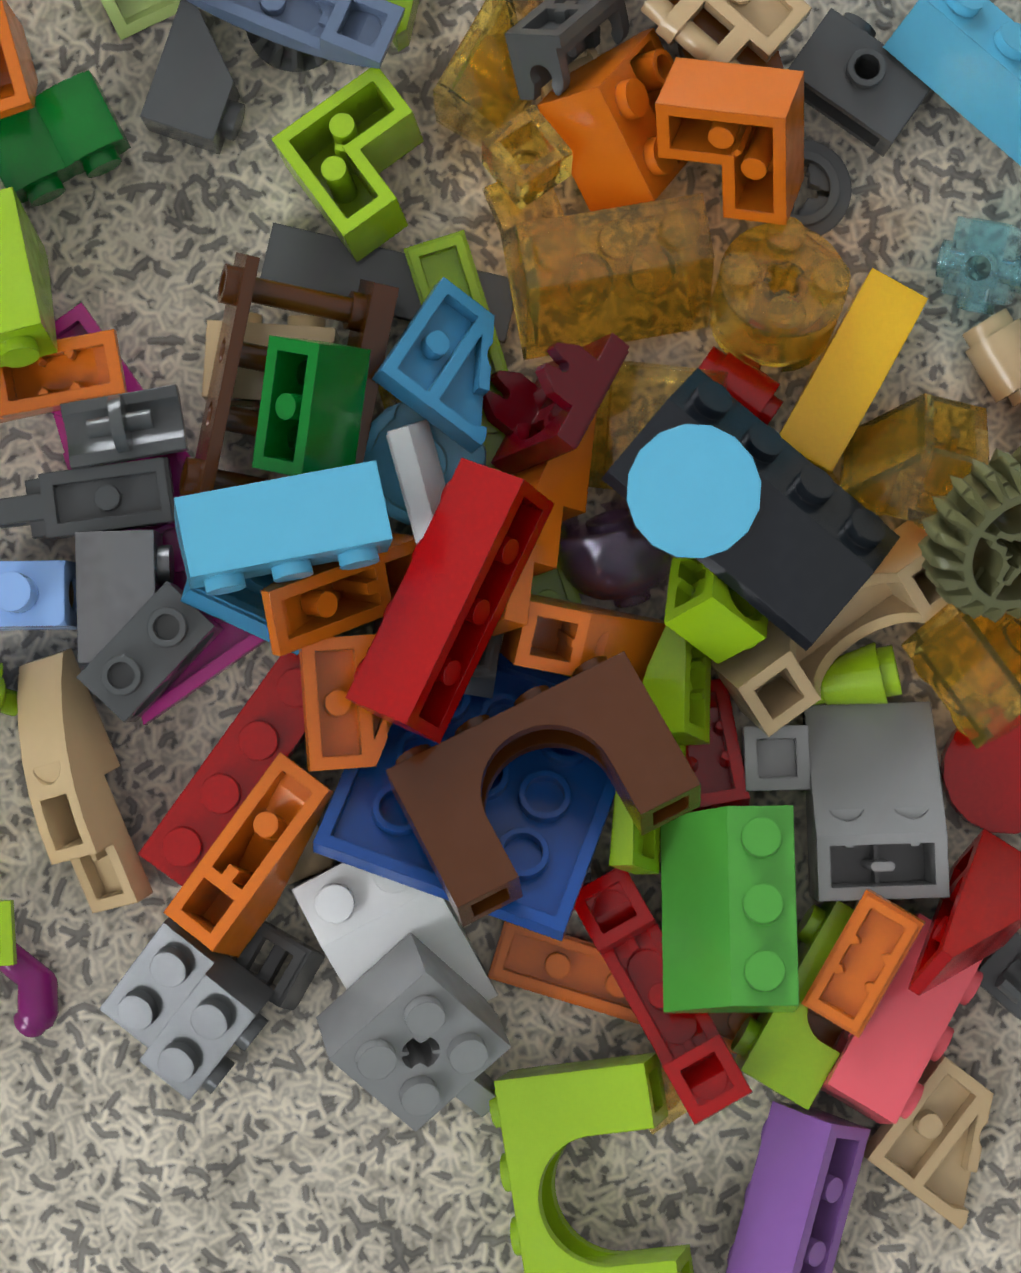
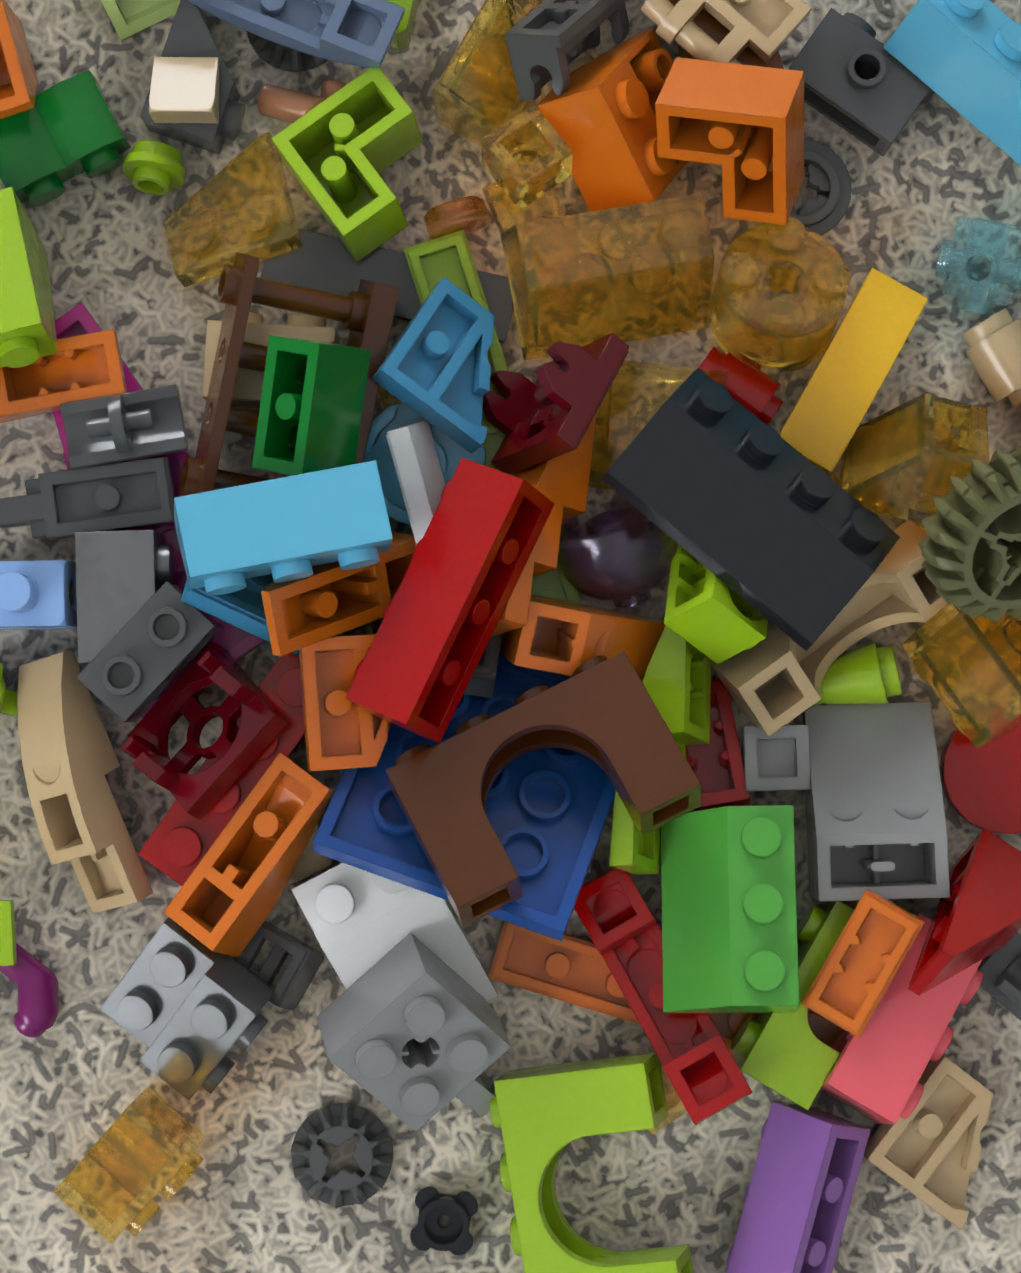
(138, 1157): none -> clear yellow brick
(154, 167): none -> lime plate
(184, 90): none -> slope
(236, 211): none -> clear yellow wing
(257, 729): none -> dark red piece
(291, 104): none -> nougat arm
(336, 1125): none -> dark grey gear
(431, 1234): none -> black plate
(457, 215): none -> clear orange tile
(693, 491): medium azure tile -> none

